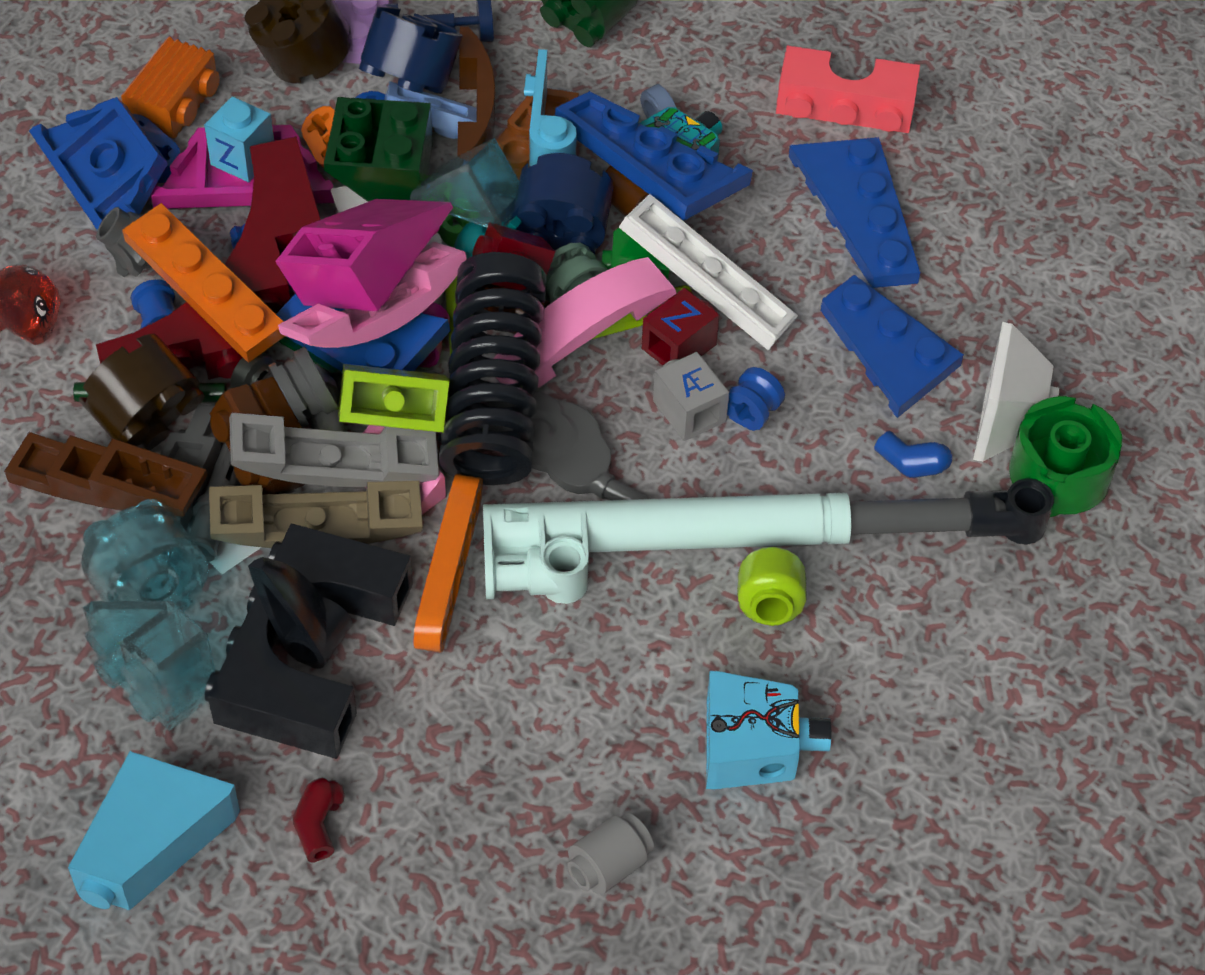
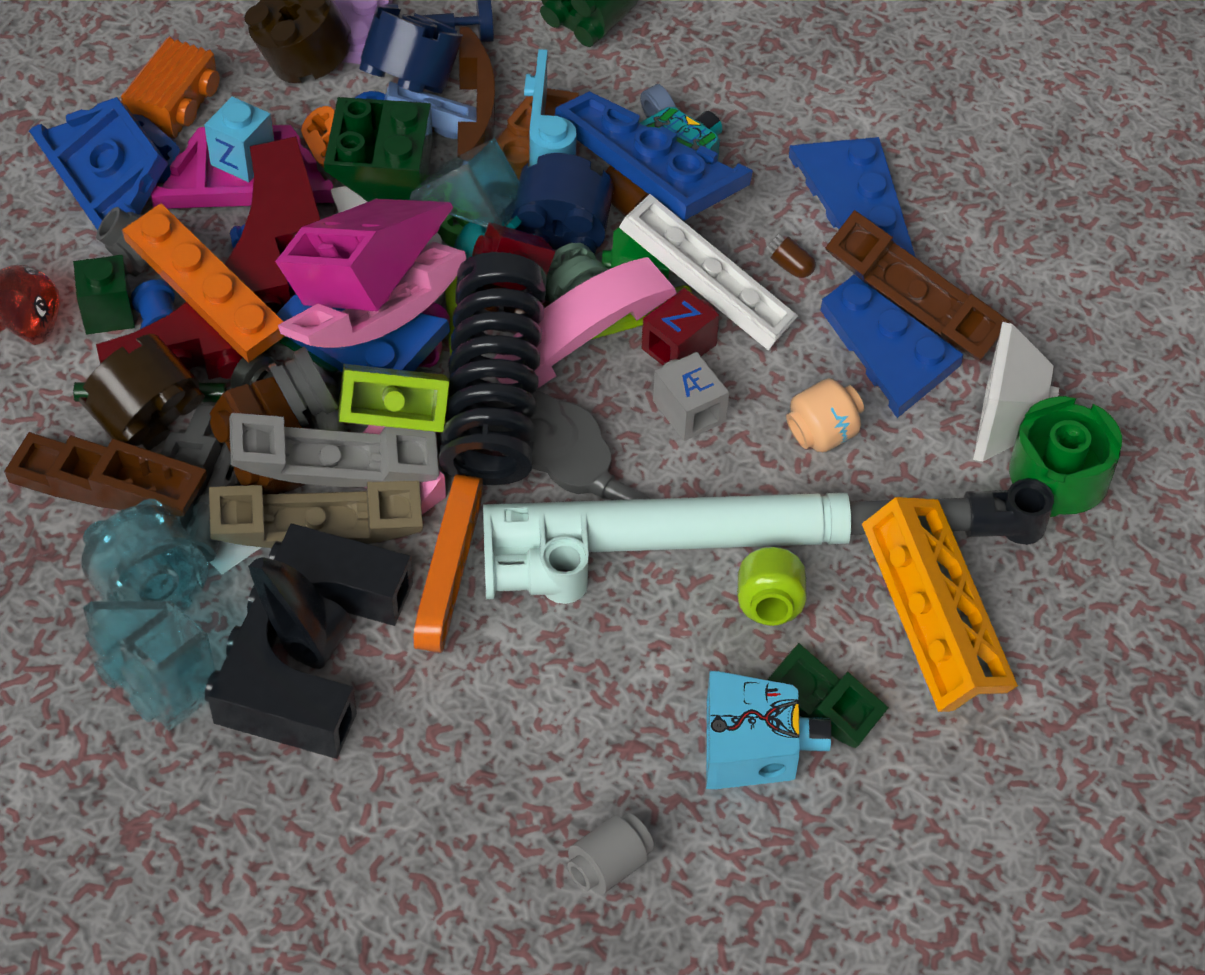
(103, 294): none -> dark green brick
(148, 830): medium azure slope -> none
(309, 817): dark red arm -> none
(754, 398): blue wheel -> none
(792, 257): none -> reddish brown piece
(815, 92): coral arch -> none
(824, 695): none -> dark green slope
(825, 415): none -> light nougat head
(916, 287): none -> reddish brown slope
(916, 459): blue arm -> none
(930, 601): none -> light orange fence

